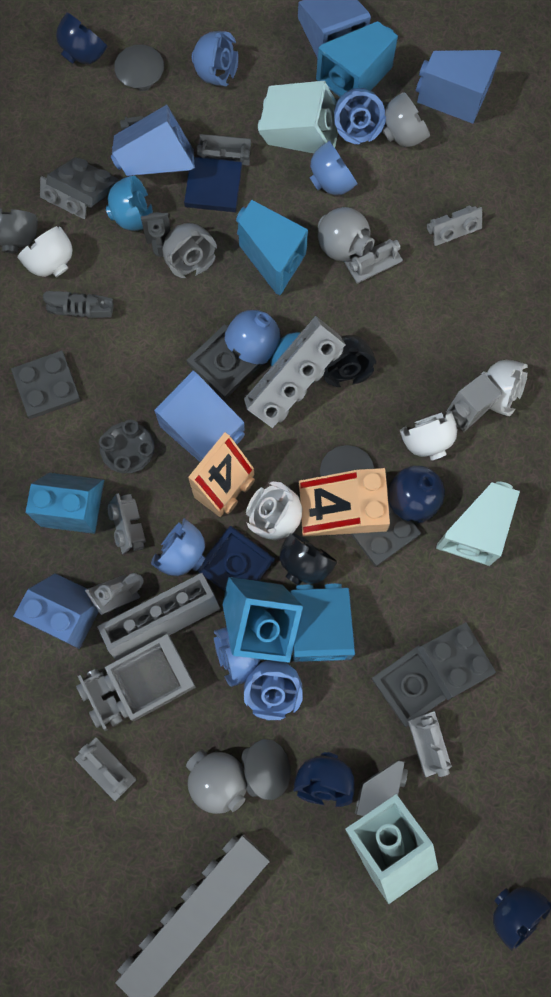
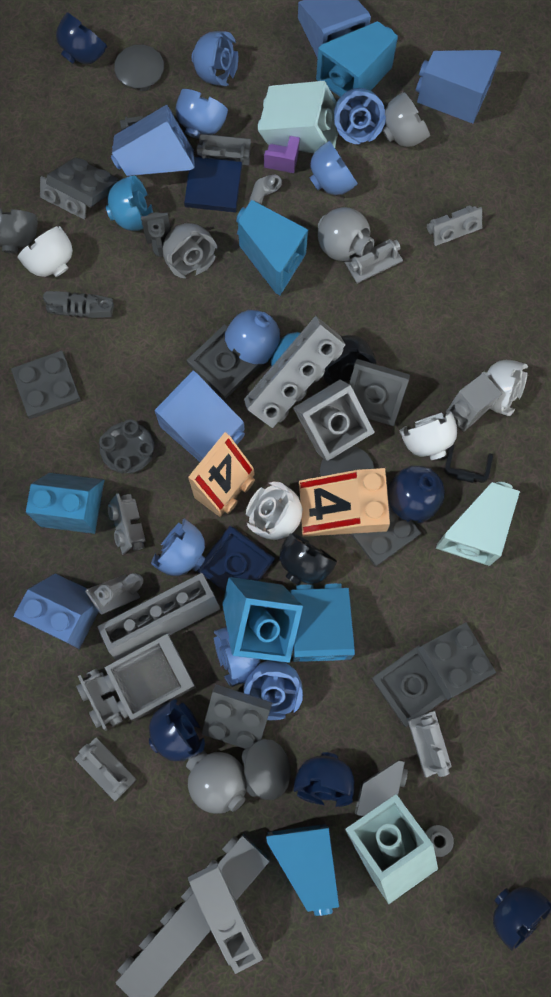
(173, 732): none -> dark blue cylinder
(199, 114): none -> medium blue cylinder
(225, 918): none -> light grey slope
(236, 717): none -> dark grey plate
(264, 187): none -> light grey arm
(283, 157): none -> medium lavender panel
(308, 864): none -> dark azure slope
(334, 420): none -> light grey brick
(379, 390): none -> dark grey plate
(448, 843): none -> light grey plate
(465, 475): none -> black piece

